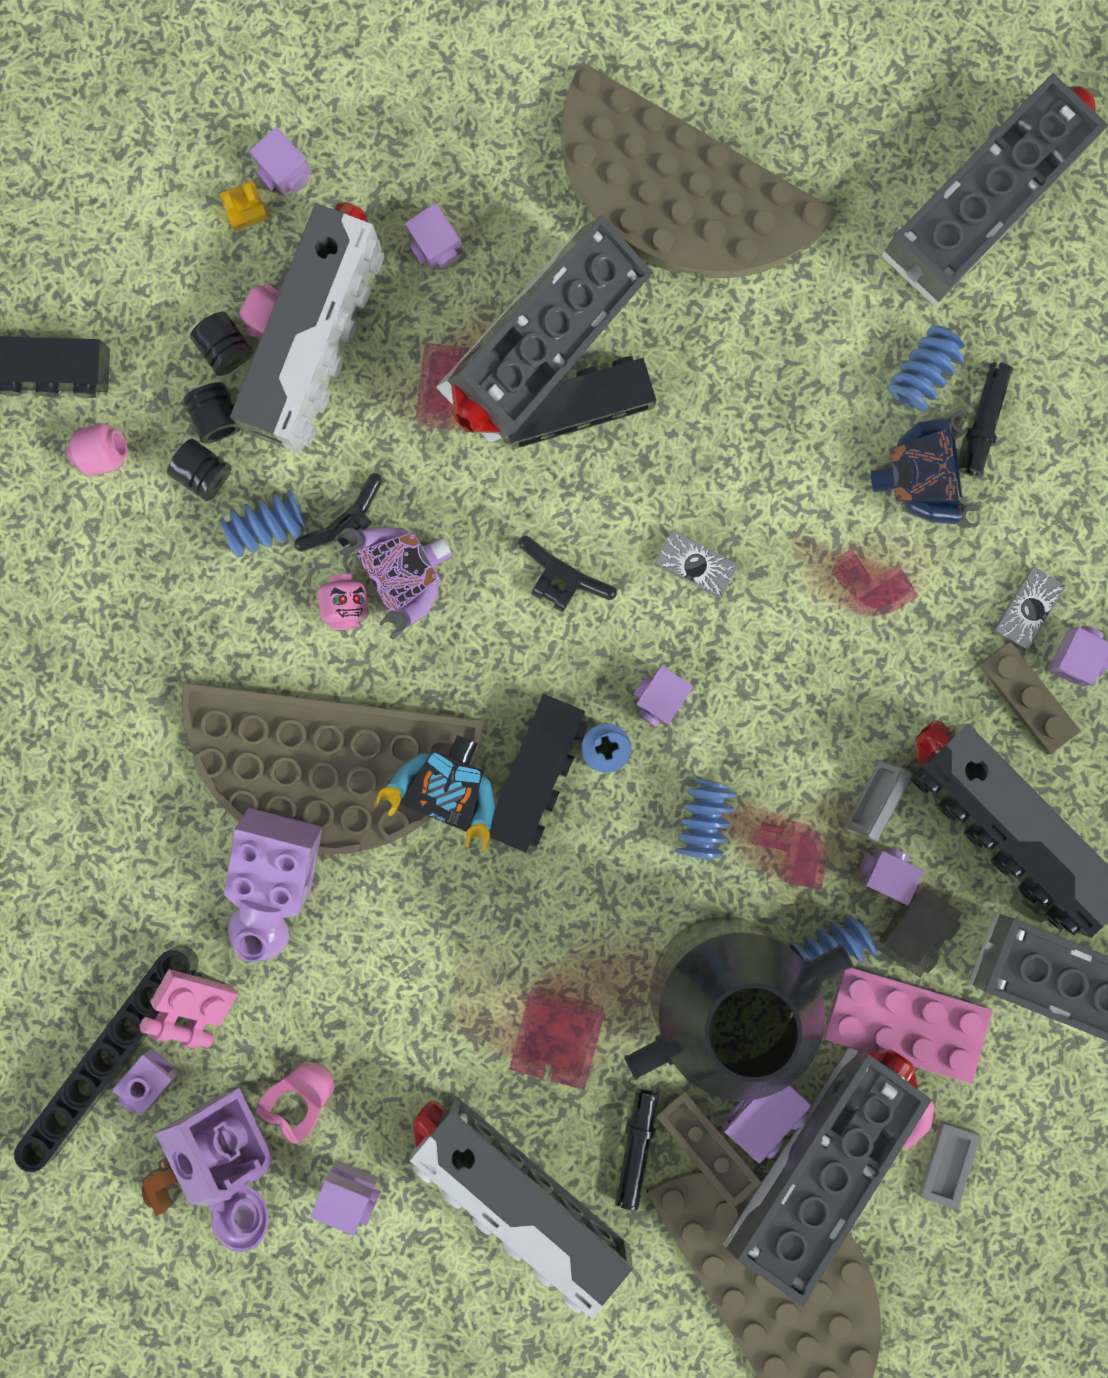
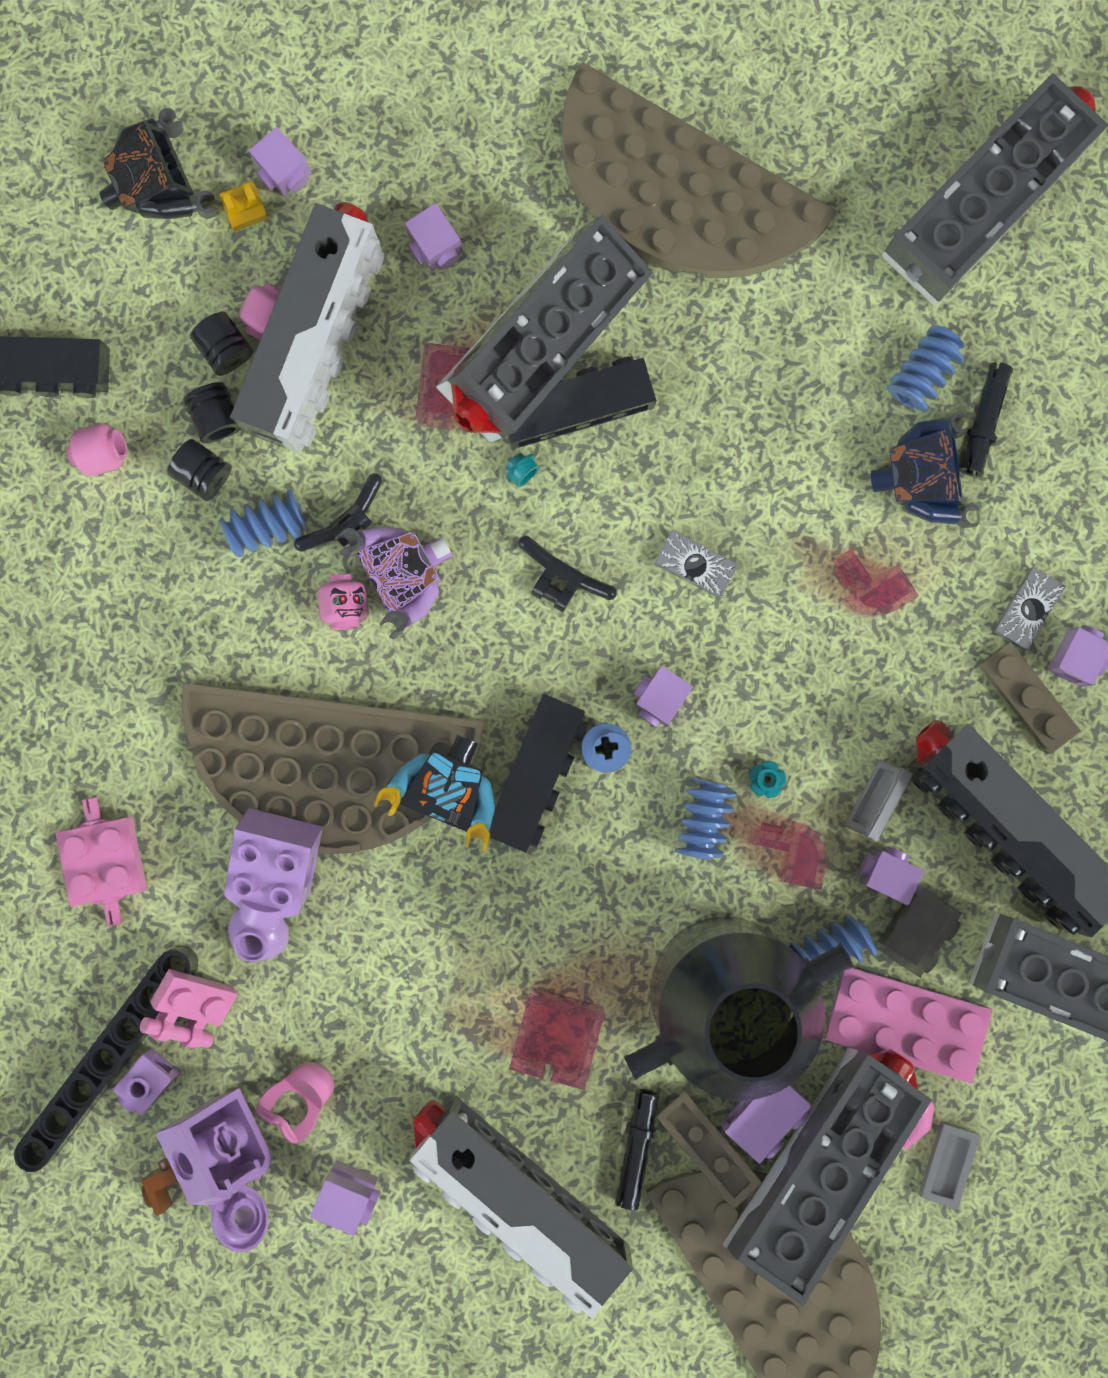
(101, 861): none -> bright pink plate
(148, 173): none -> black torso
(521, 469): none -> teal plate
(757, 776): none -> teal plate

